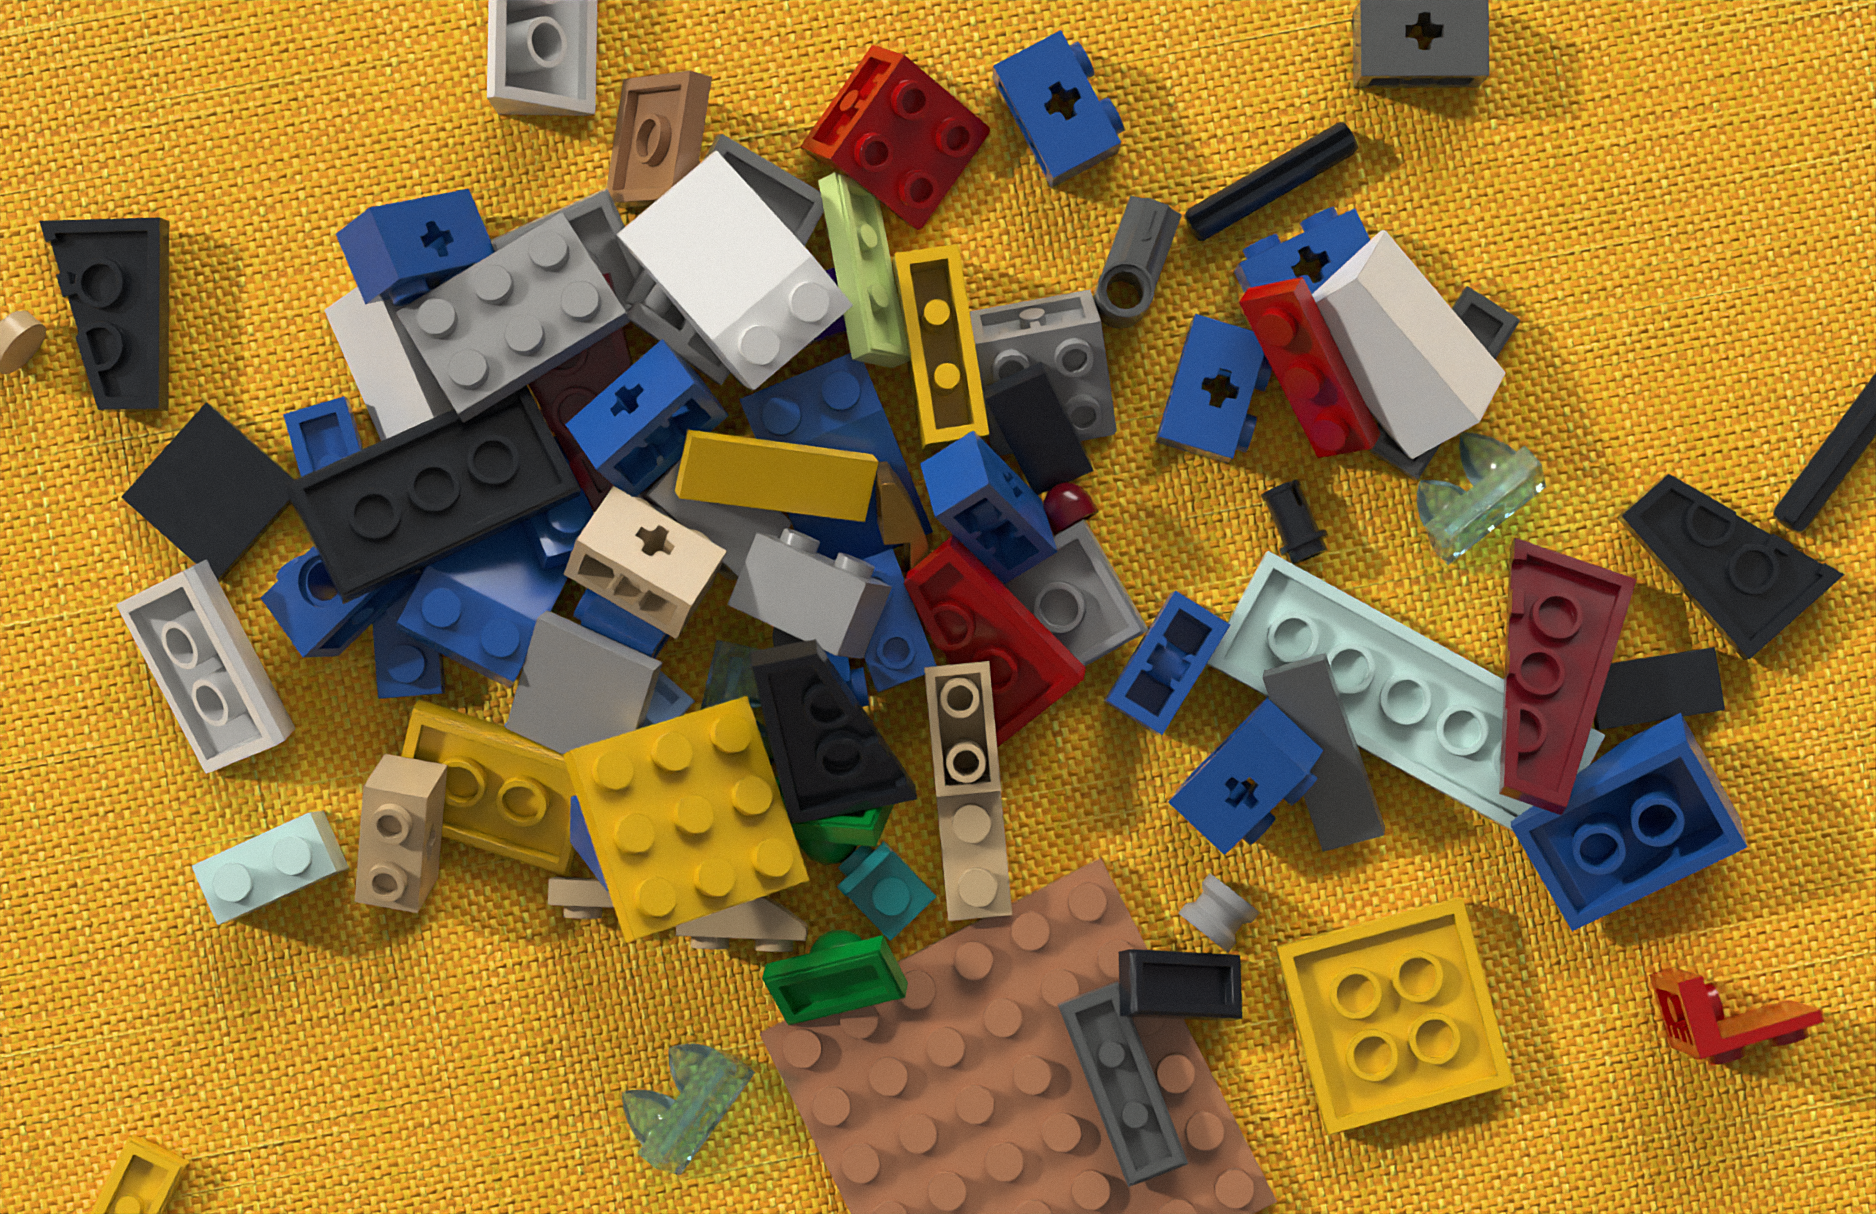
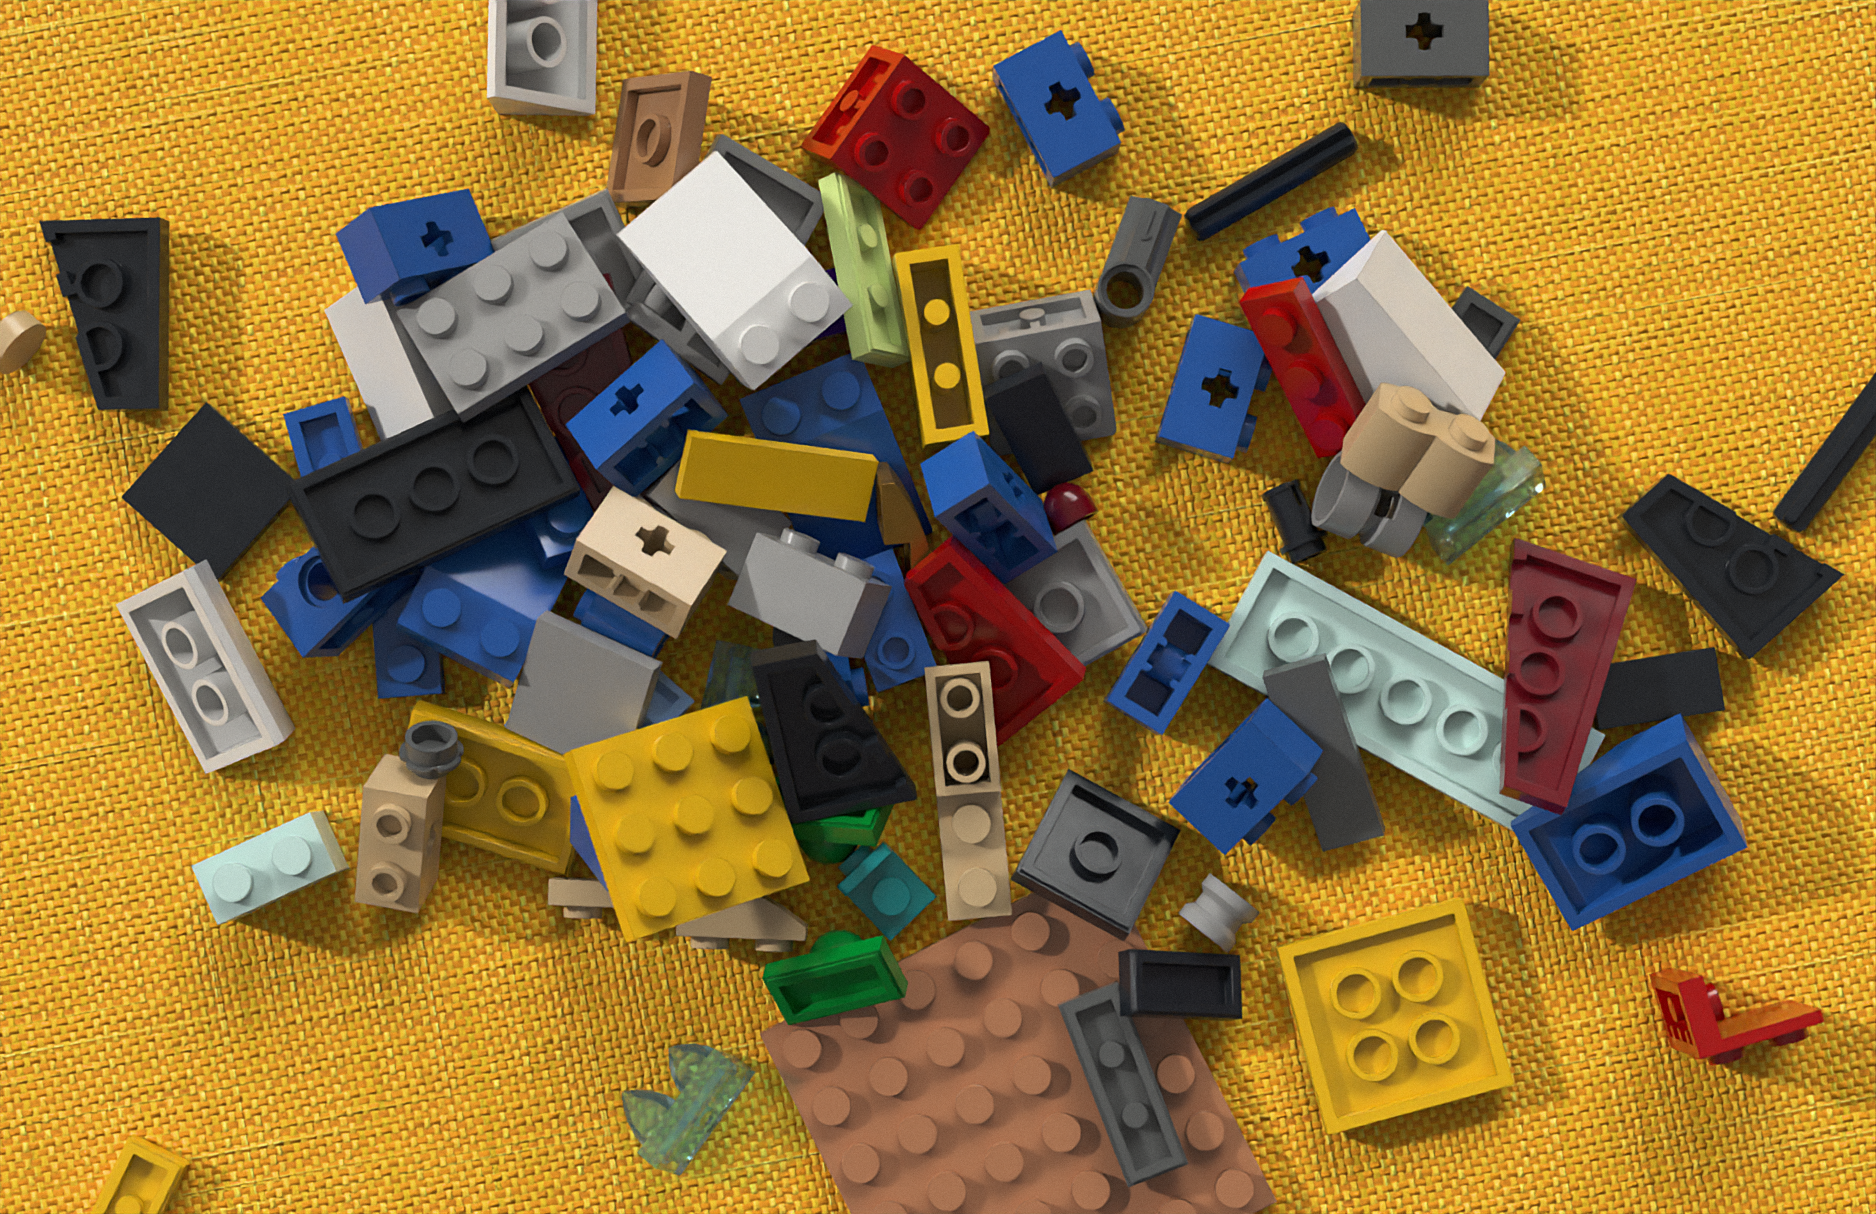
(431, 749): none -> dark grey plate
(1095, 855): none -> black tile
(1354, 506): none -> light grey wheel
(1418, 450): none -> tan brick

